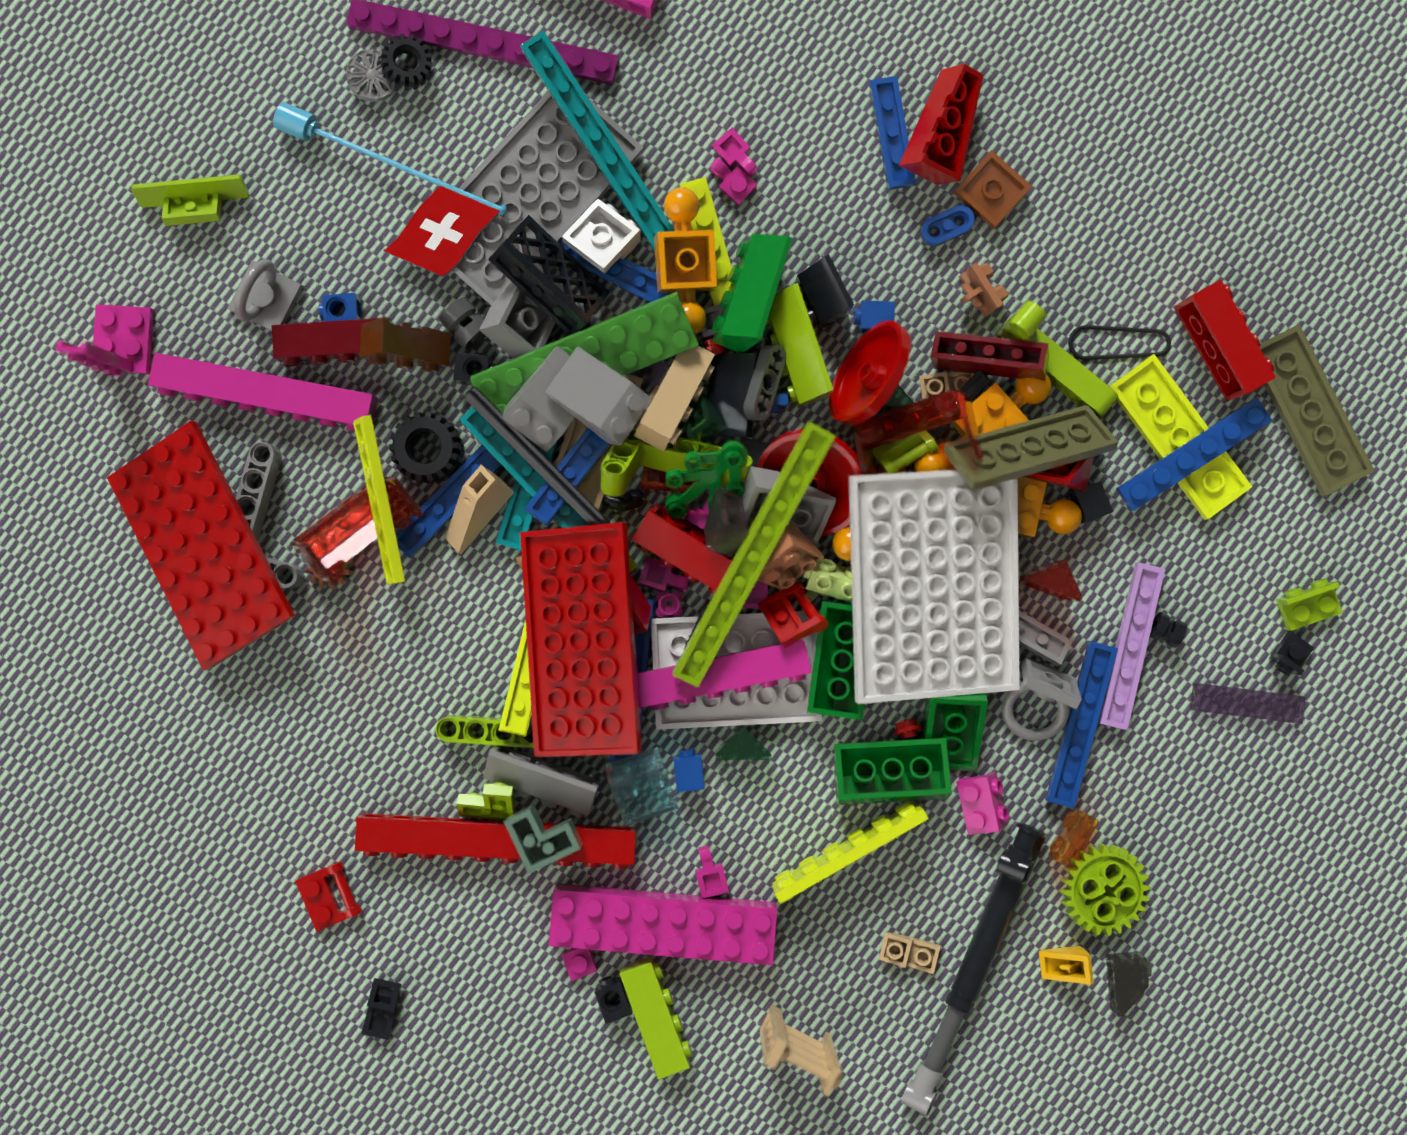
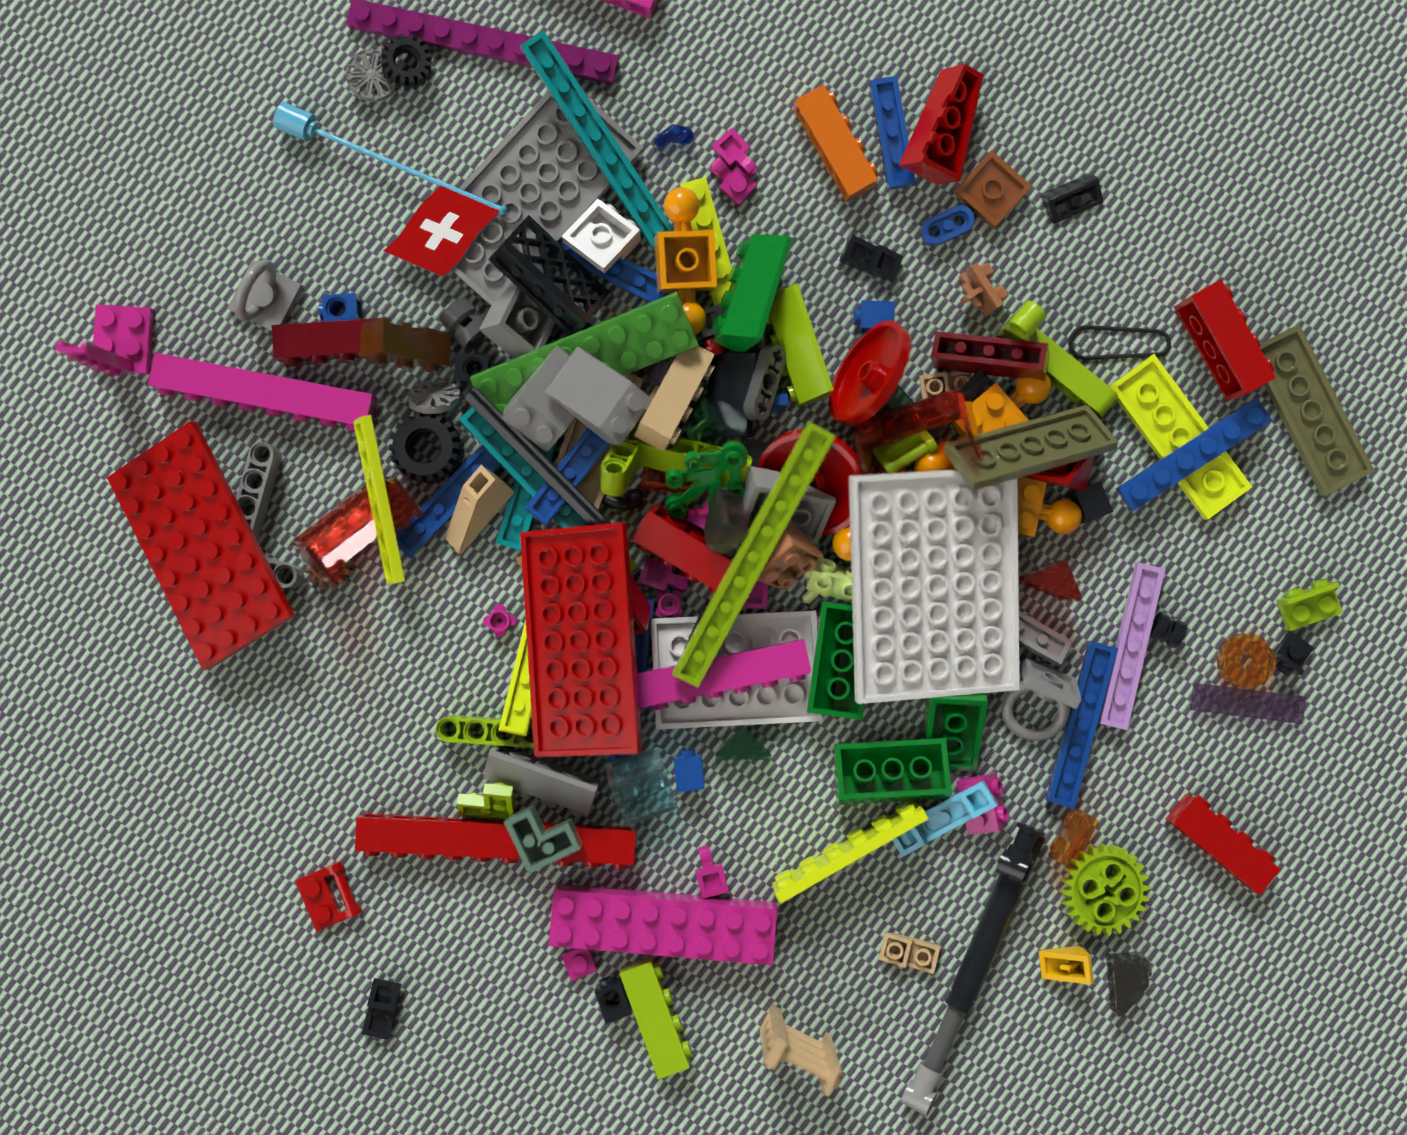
(190, 199): lime bracket -> none
(434, 397): none -> light grey wheel
(507, 620): none -> dark pink plate
(674, 134): none -> clear blue arm
(784, 619): red plate -> none
(824, 293): black slope -> none
(835, 143): none -> orange brick
(870, 258): none -> black slope
(907, 729): red plate -> none
(947, 816): none -> medium azure slope
(1072, 197): none -> black slope
(1224, 844): none -> red brick
(1258, 650): none -> clear orange plate

